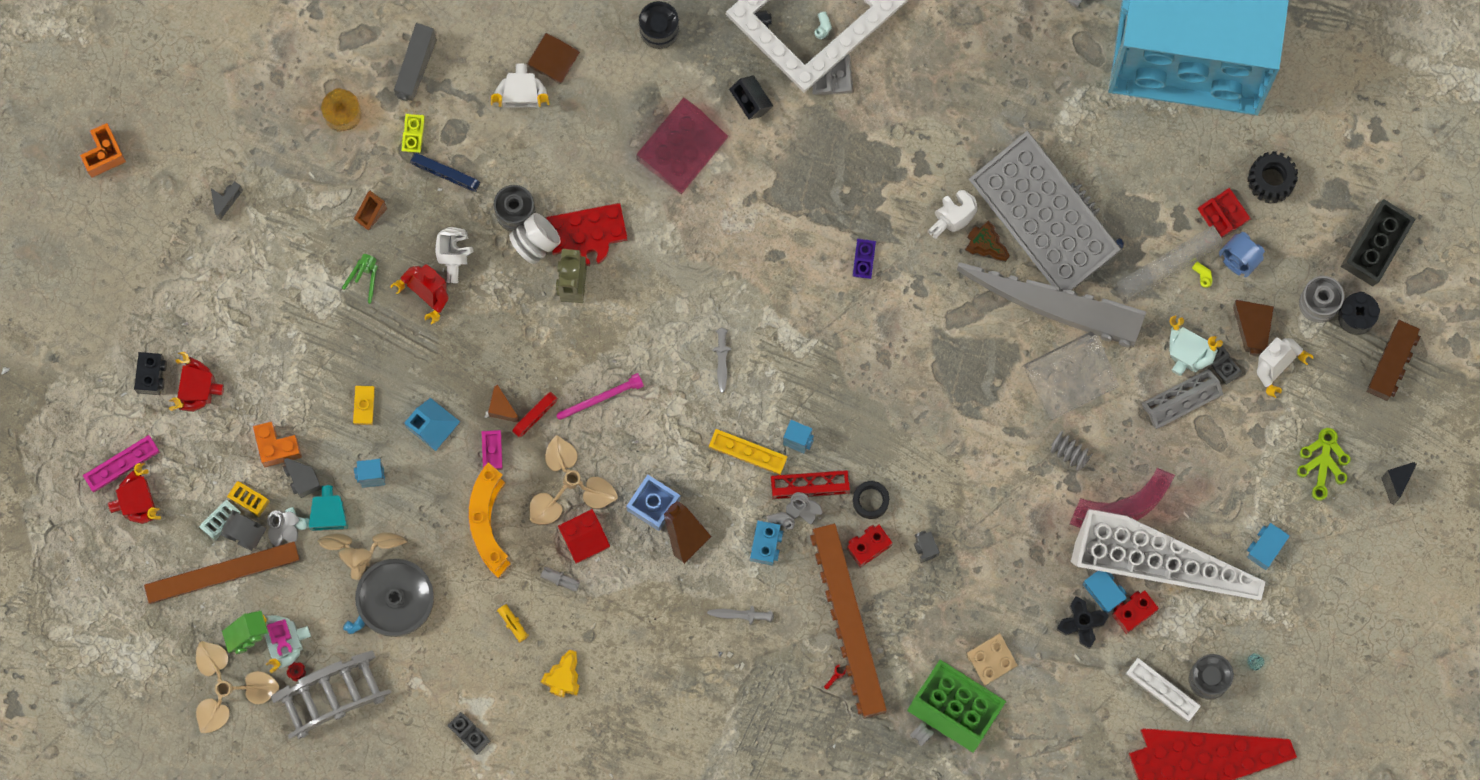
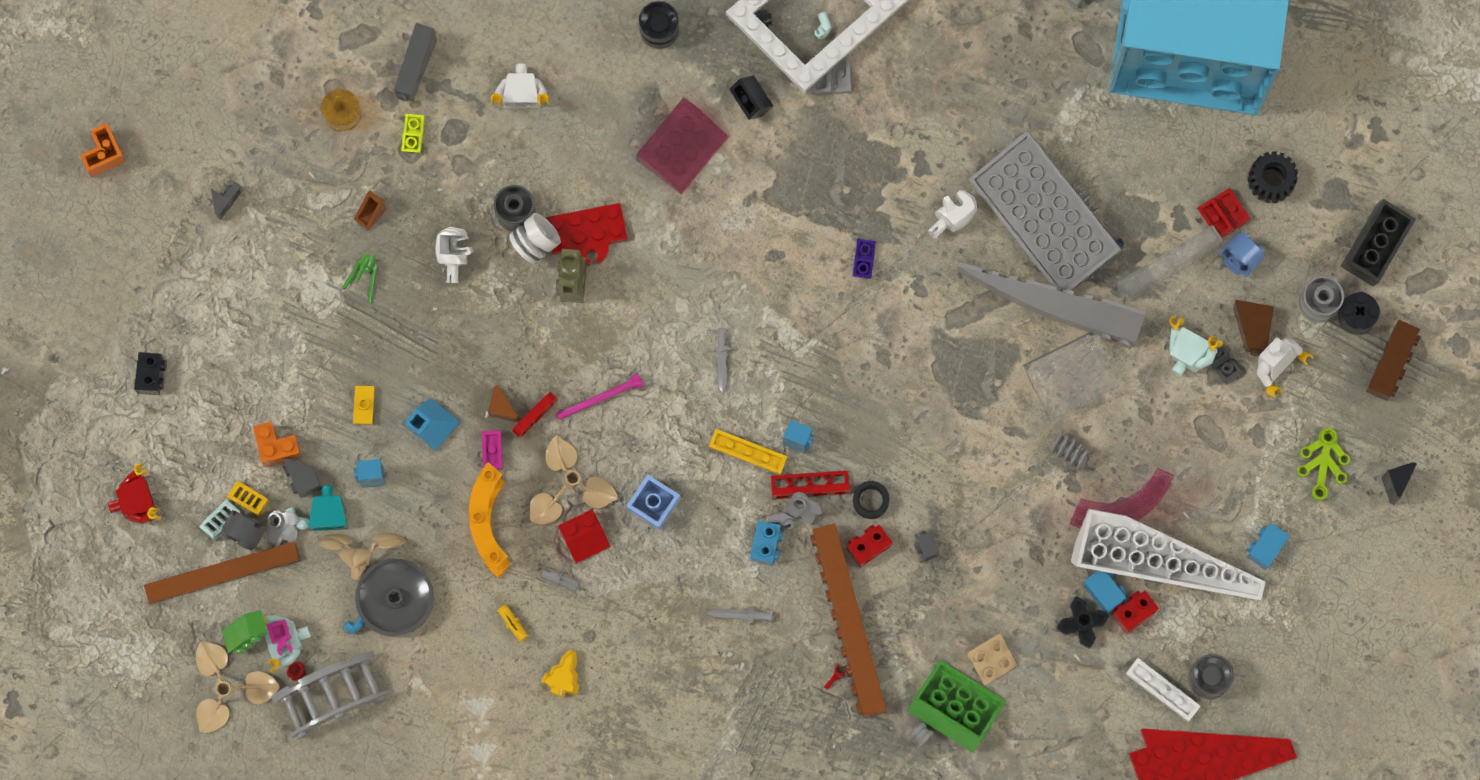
(121, 463): dark pink plate -> none
(195, 385): red torso -> none
(427, 286): red torso -> none
(445, 172): dark blue beam -> none
(469, 733): dark grey slope -> none
(553, 58): reddish brown slope -> none
(684, 531): reddish brown slope -> none
(986, 242): reddish brown rock -> none
(1185, 400): light grey fence -> none
(1205, 274): neon yellow arm -> none
(1259, 661): clear light blue hinge -> none

